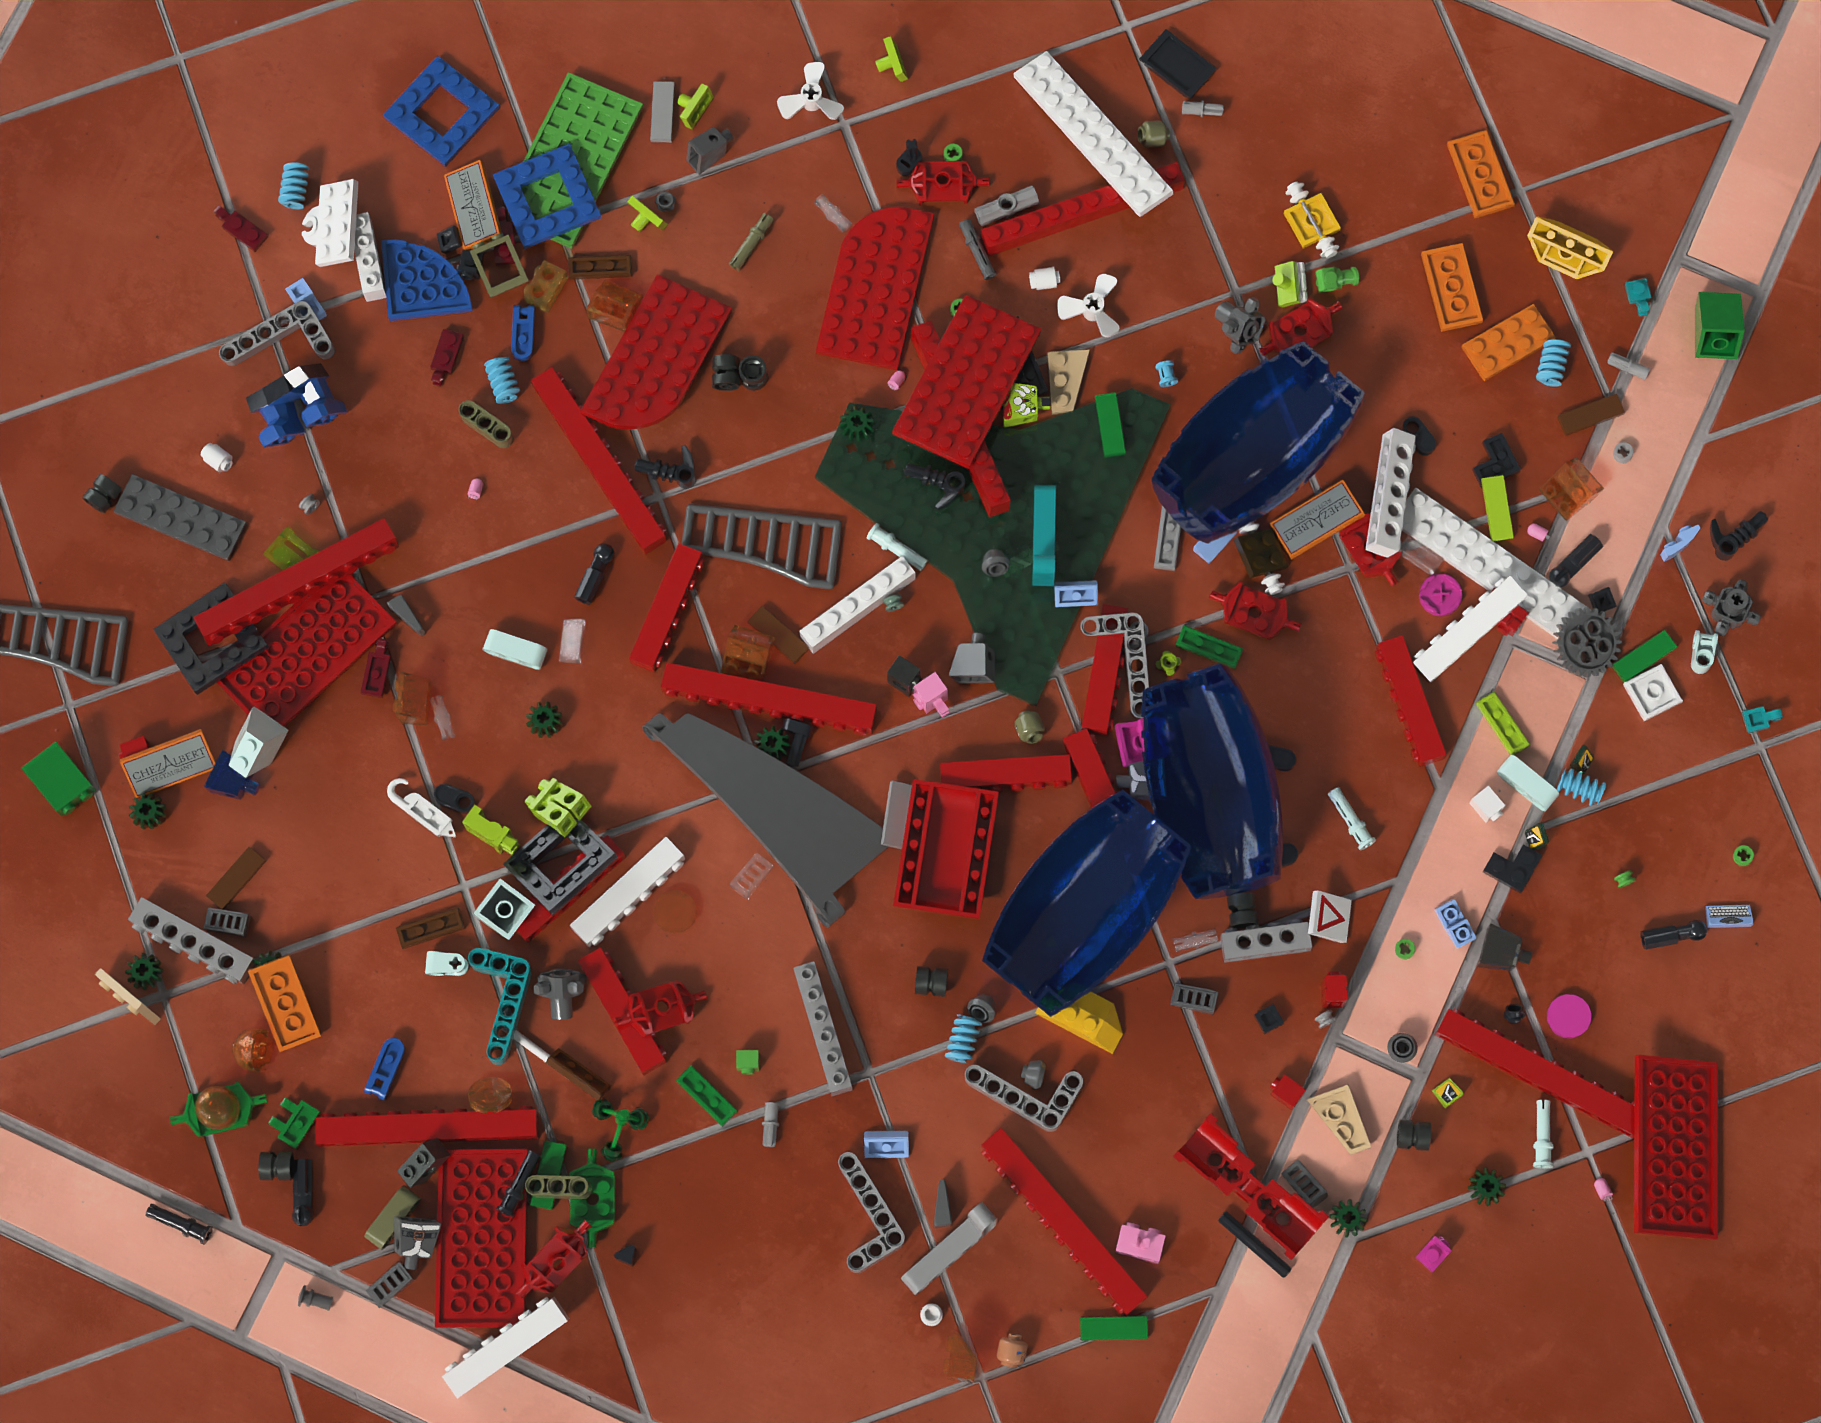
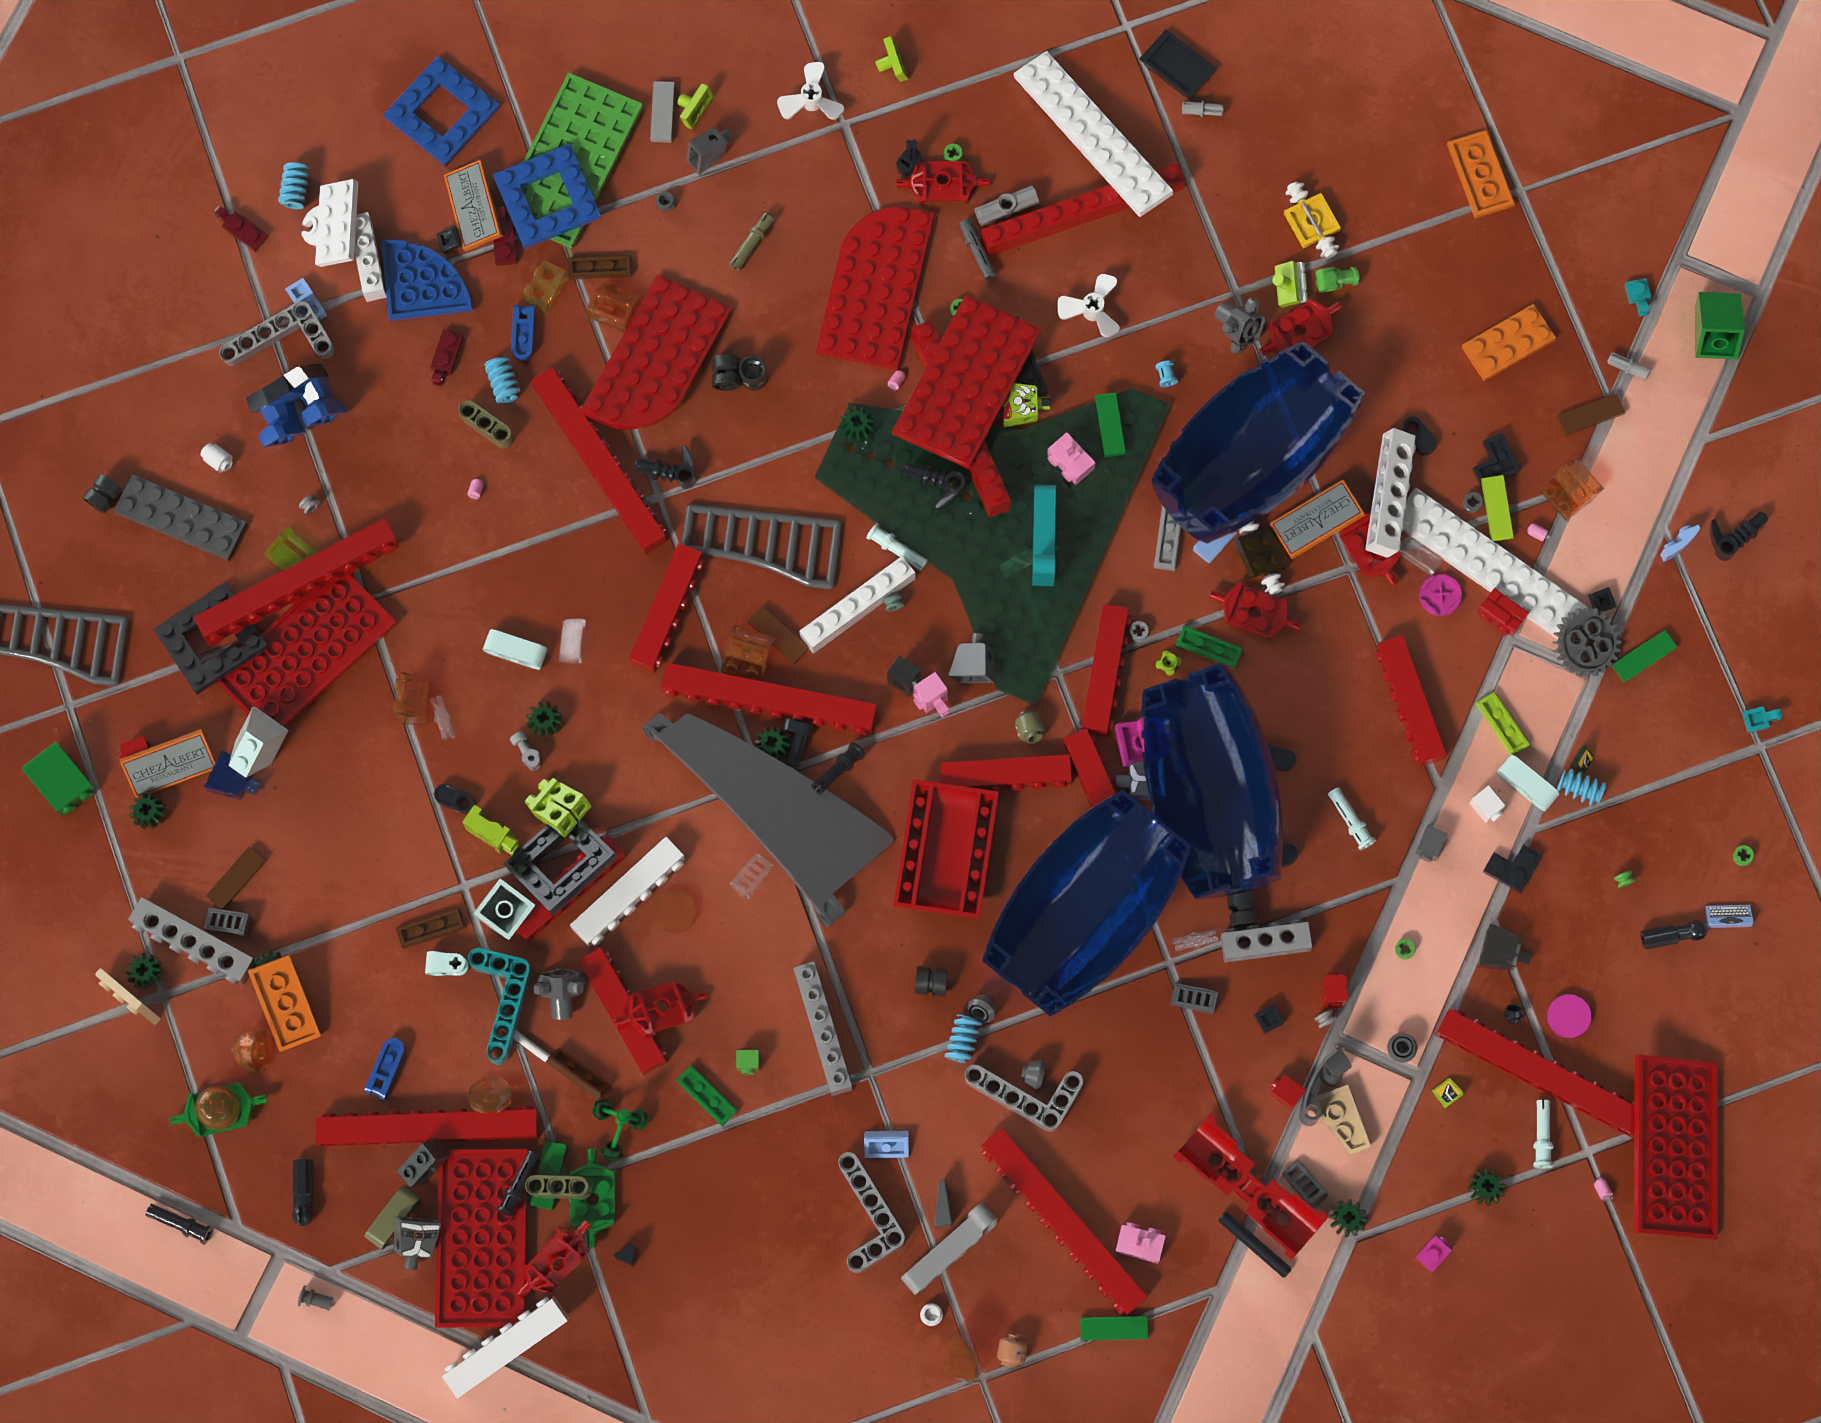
(276, 1165): pearl dark grey wheel -> none
(298, 1124): green plate -> none
(376, 670): dark red plate -> none
(384, 1279): dark grey slope -> none
(403, 611): dark grey slope -> none
(422, 810): white plate -> none
(467, 267): black bracket -> none
(496, 240): olive window -> none
(530, 756): none -> light grey leg
(593, 576): black piece -> none
(645, 216): lime tile -> none
(770, 1124): light grey axle -> none
(833, 213): clear pin -> none
(843, 763): none -> black pin
(896, 814): light grey tile -> none
(995, 563): dark grey cone -> none
(1044, 278): white brick -> none
(1065, 378): tan wing -> none
(1070, 459): none -> bright pink brick
(1076, 593): light blue slope -> none
(1090, 1019): yellow wedge -> none
(1131, 655): light grey beam -> none
(1153, 134): olive head -> none
(1329, 916): white tile -> none
(1330, 1073): none -> dark grey panel
(1414, 1135): pearl dark grey wheel -> none
(1431, 844): none -> dark grey brick
(1452, 287): orange plate -> none
(1455, 923): light blue slope -> none
(1467, 507): none -> dark grey bush
(1470, 628): white brick -> none
(1537, 837): slope -> none
(1551, 362): medium azure piece -> none
(1567, 248): yellow wedge -> none
(1575, 561): black piece -> none
(1627, 448): light grey bush -> none
(1652, 692): white tile -> none
(1703, 647): light aqua piece -> none
(1731, 607): dark grey piece -> none

